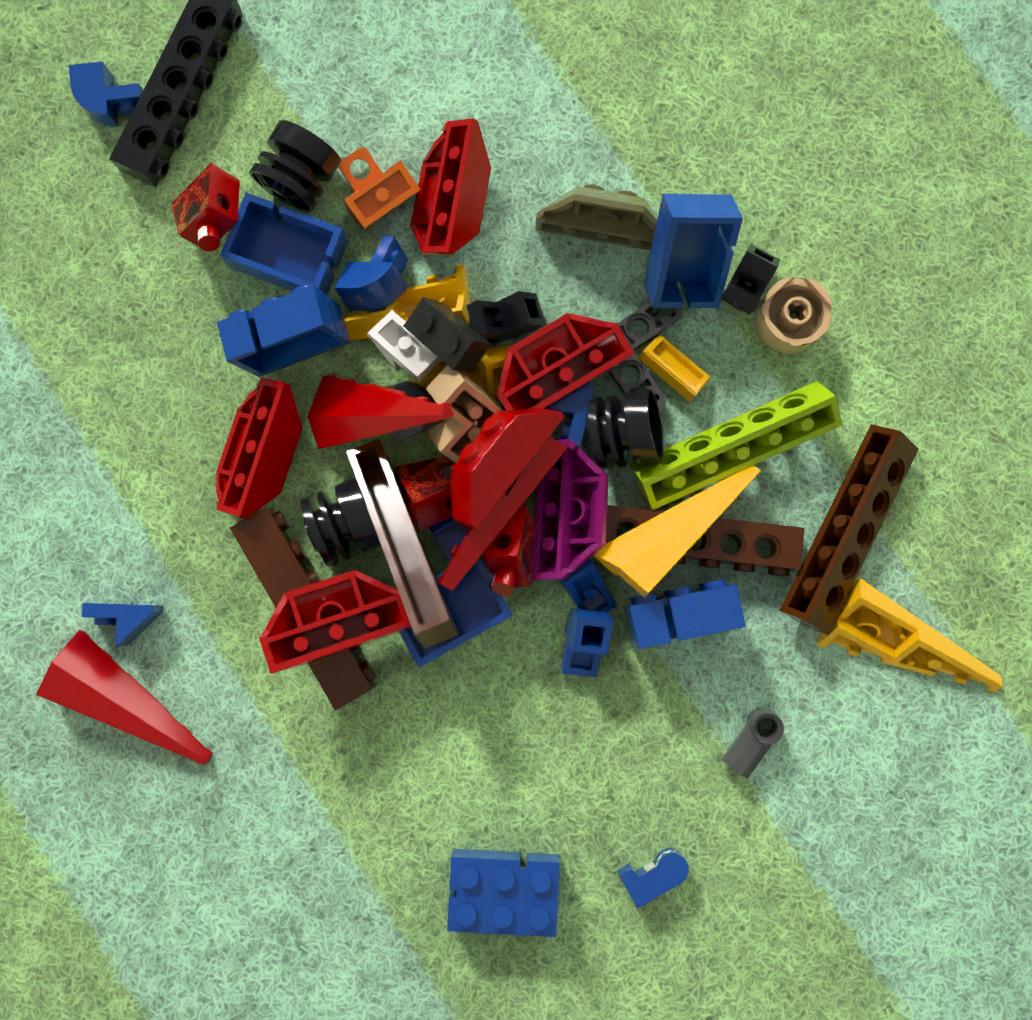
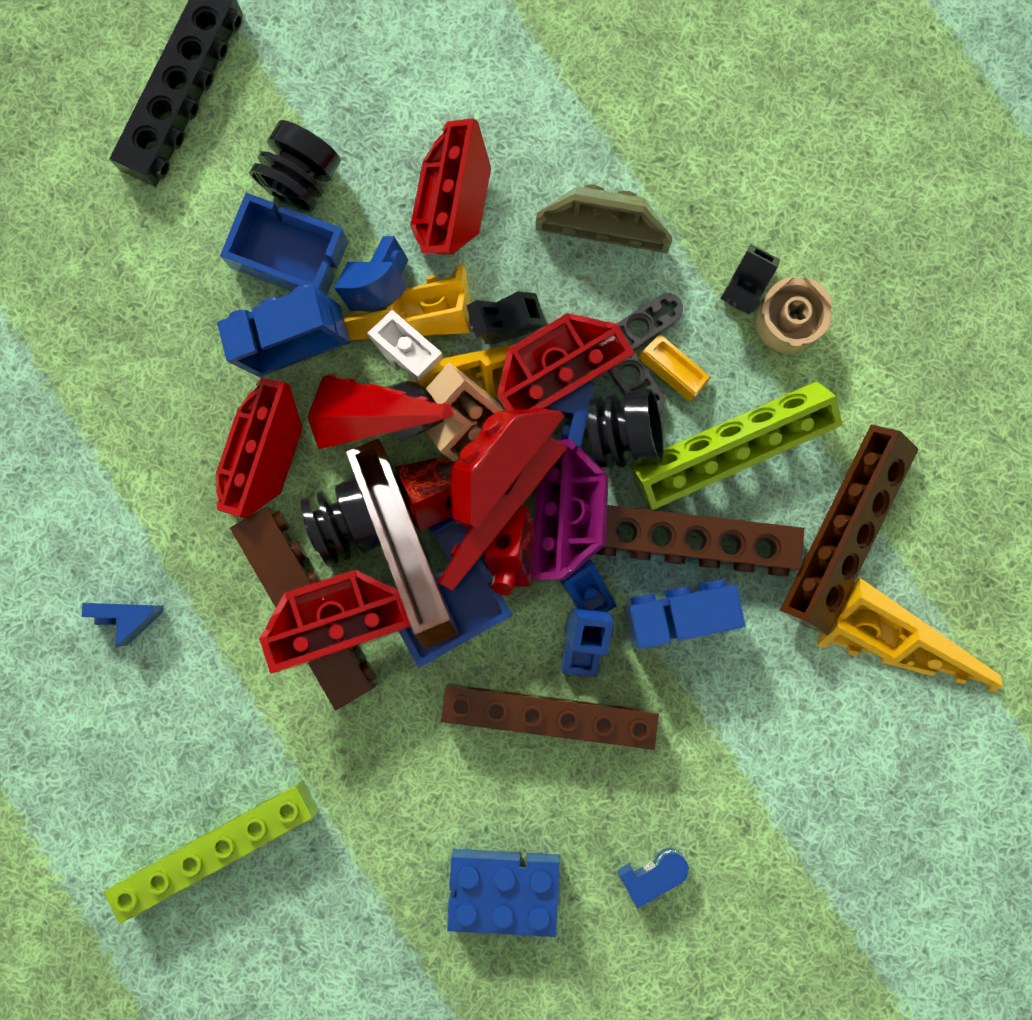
(95, 92): blue brick -> none
(96, 686): red wedge -> none
(207, 208): red torso -> none
(211, 852): none -> lime brick
(378, 191): orange piece -> none
(447, 335): pearl dark grey brick -> none
(550, 716): none -> reddish brown brick
(656, 546): yellow wedge -> none
(692, 250): blue piece -> none
(750, 745): dark grey piece -> none

